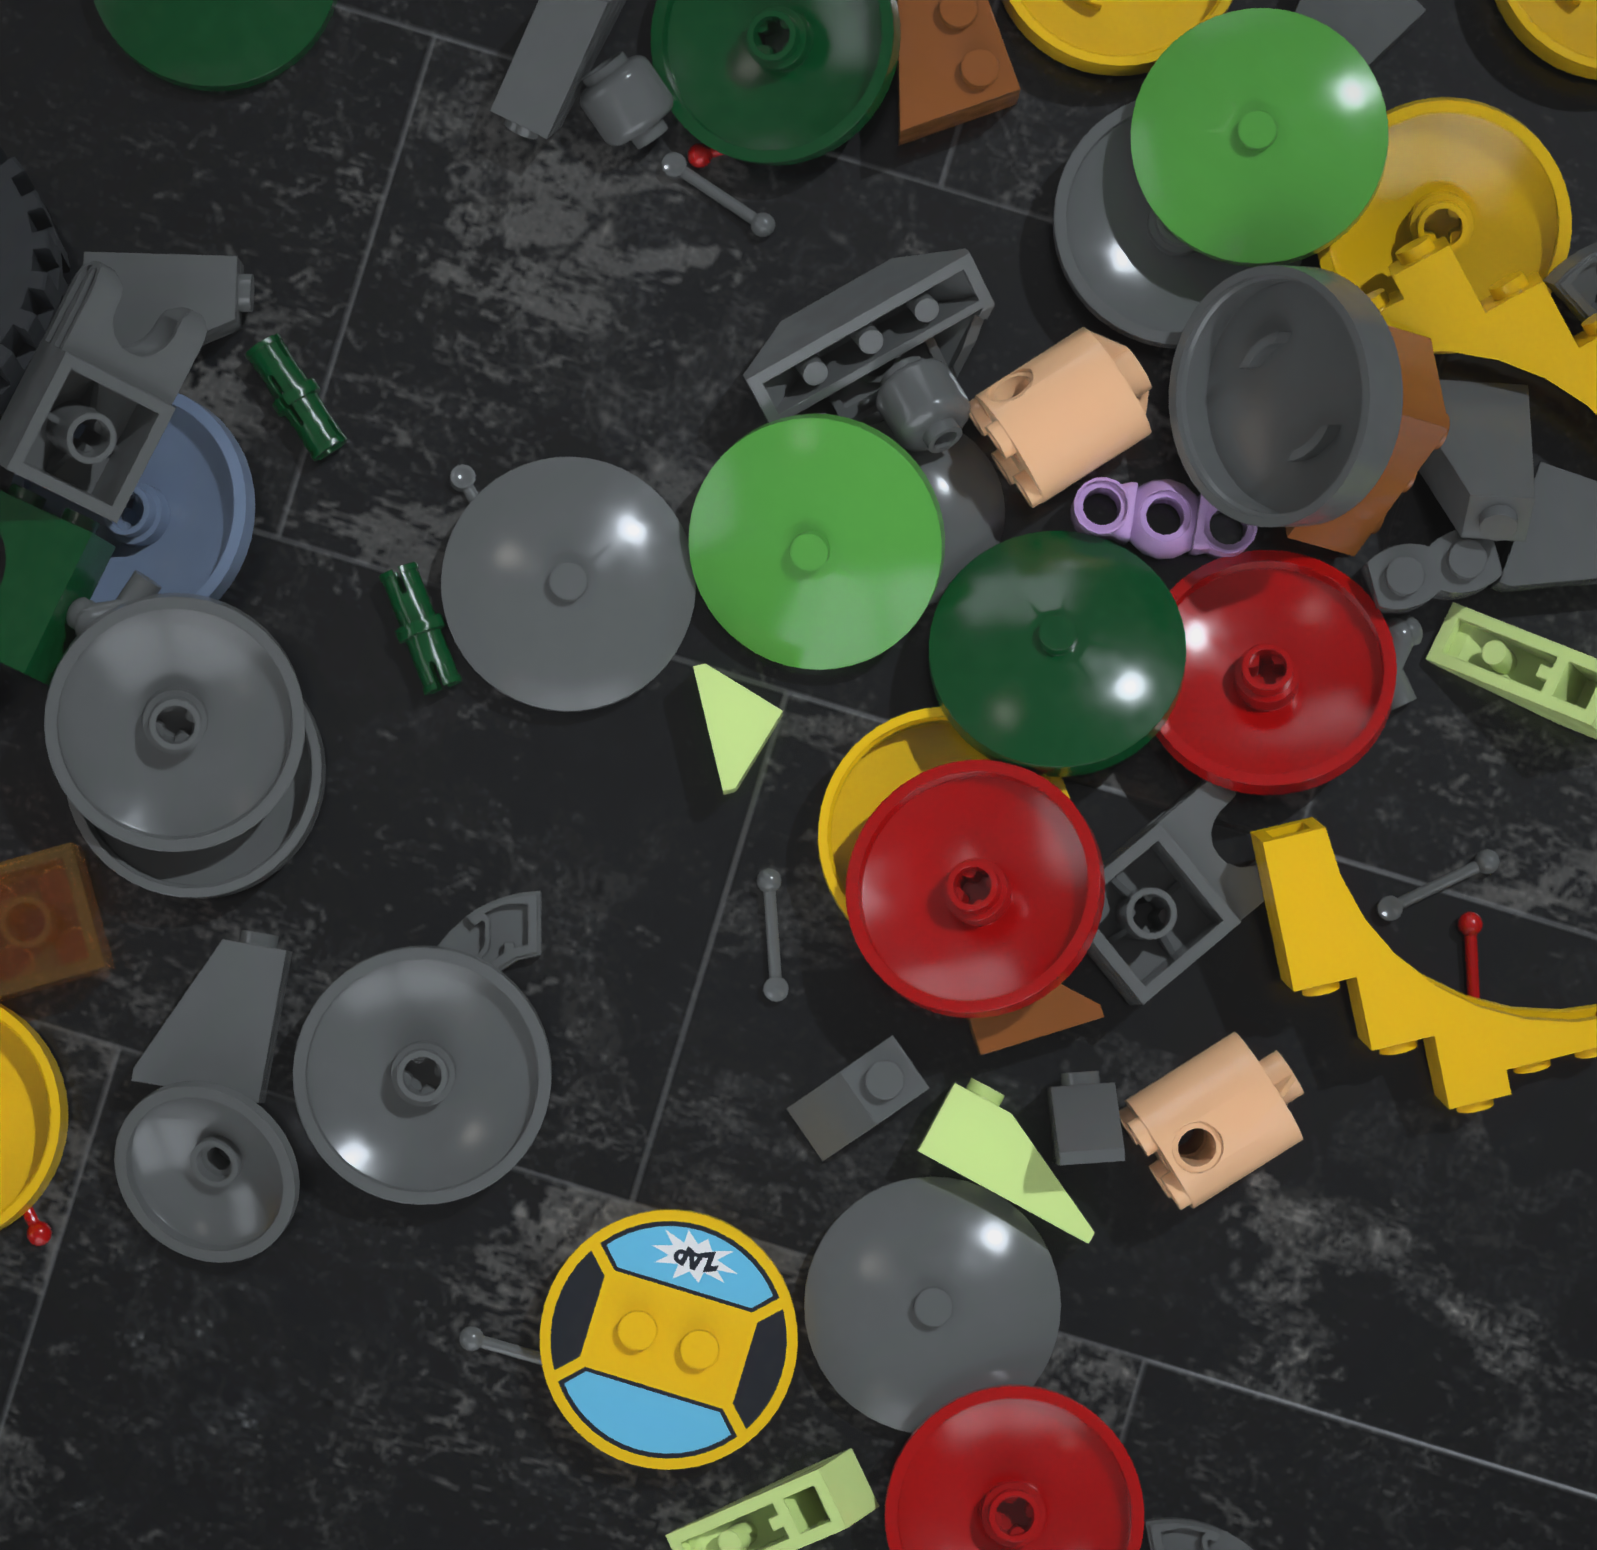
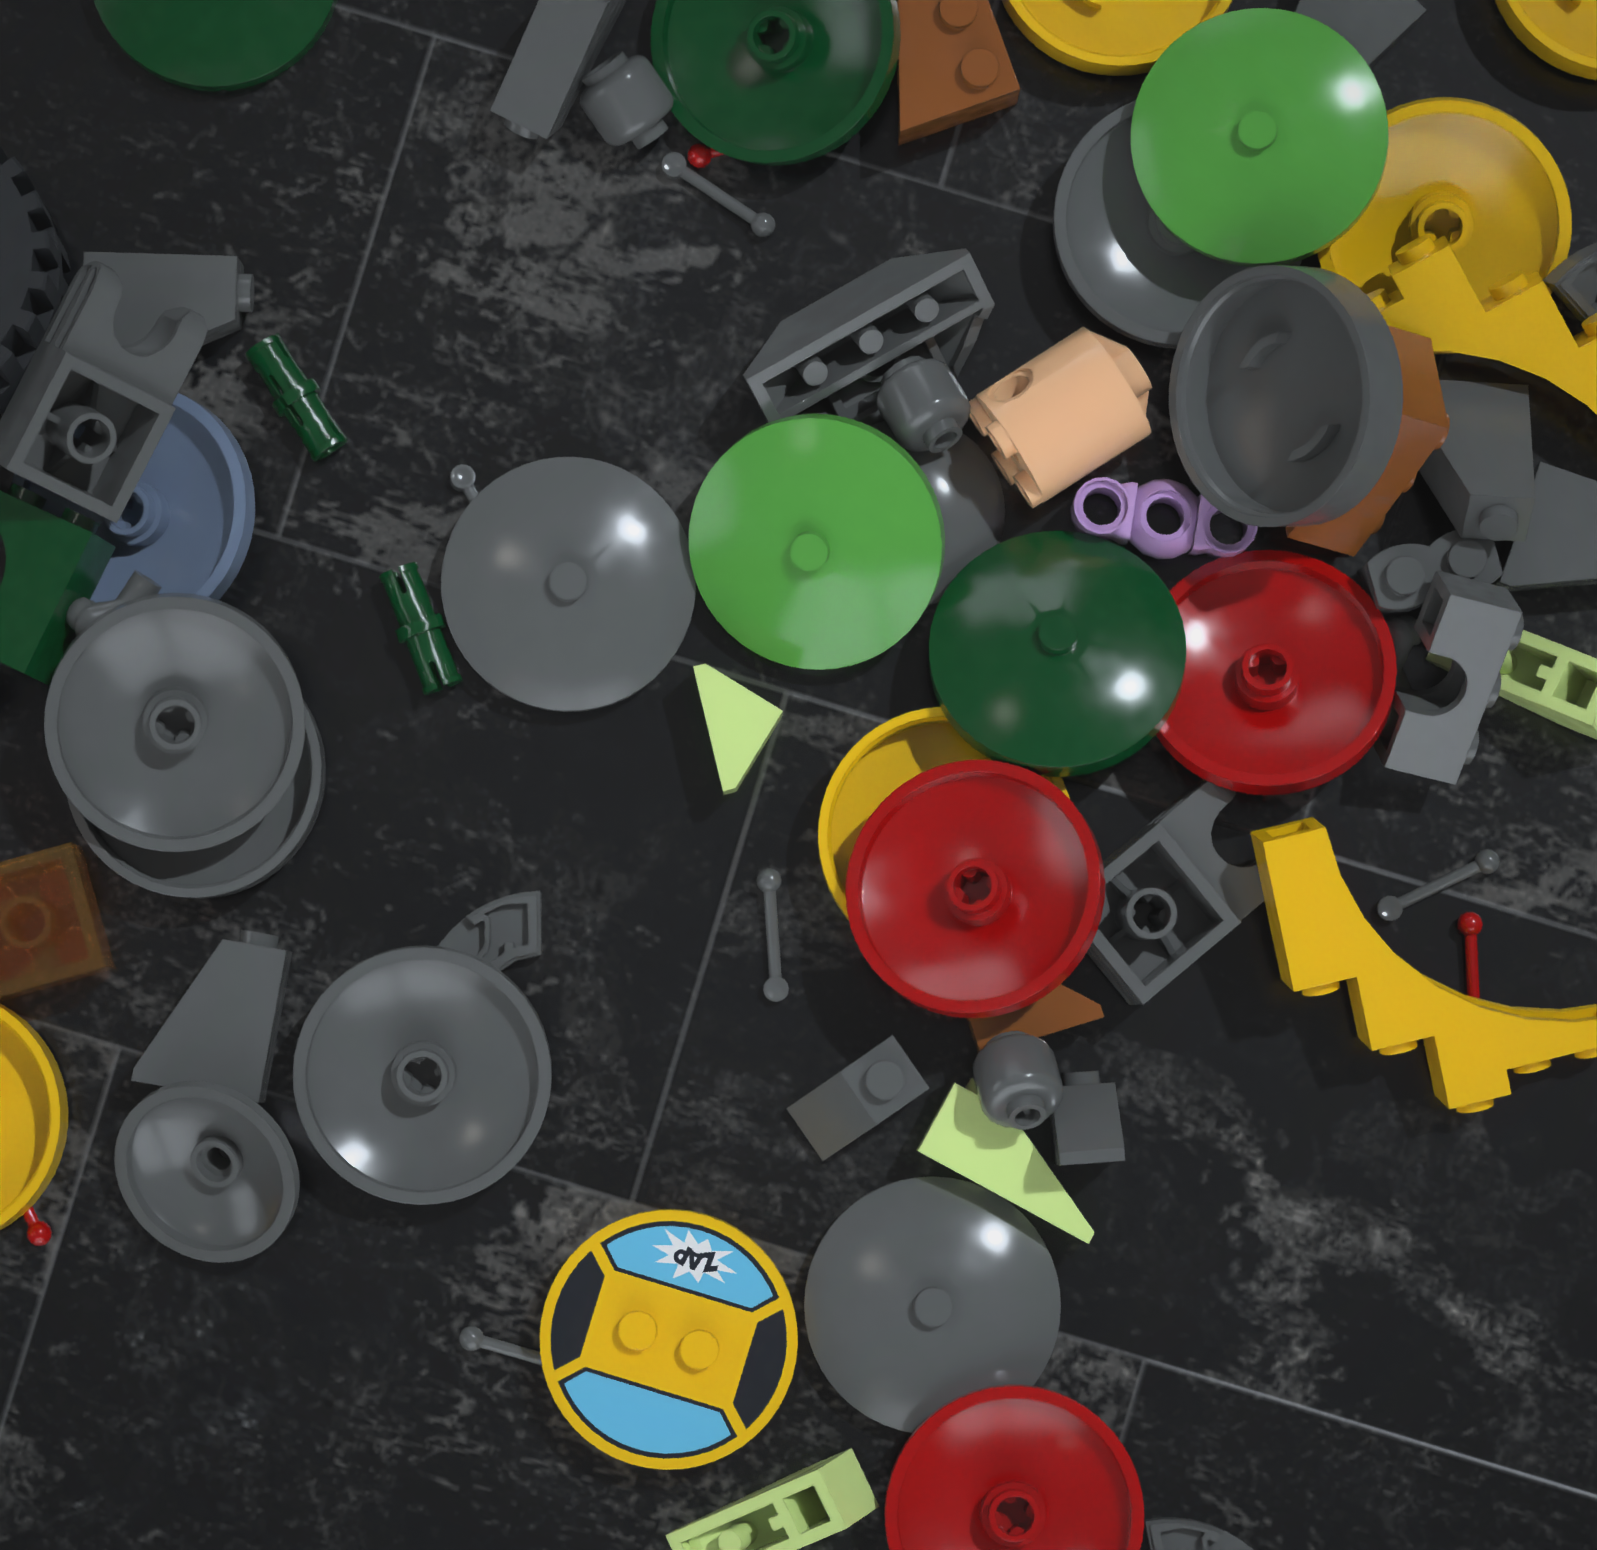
(1017, 1080): none -> dark grey head
(1235, 1117): light nougat cylinder -> none
(1437, 727): none -> dark grey arch

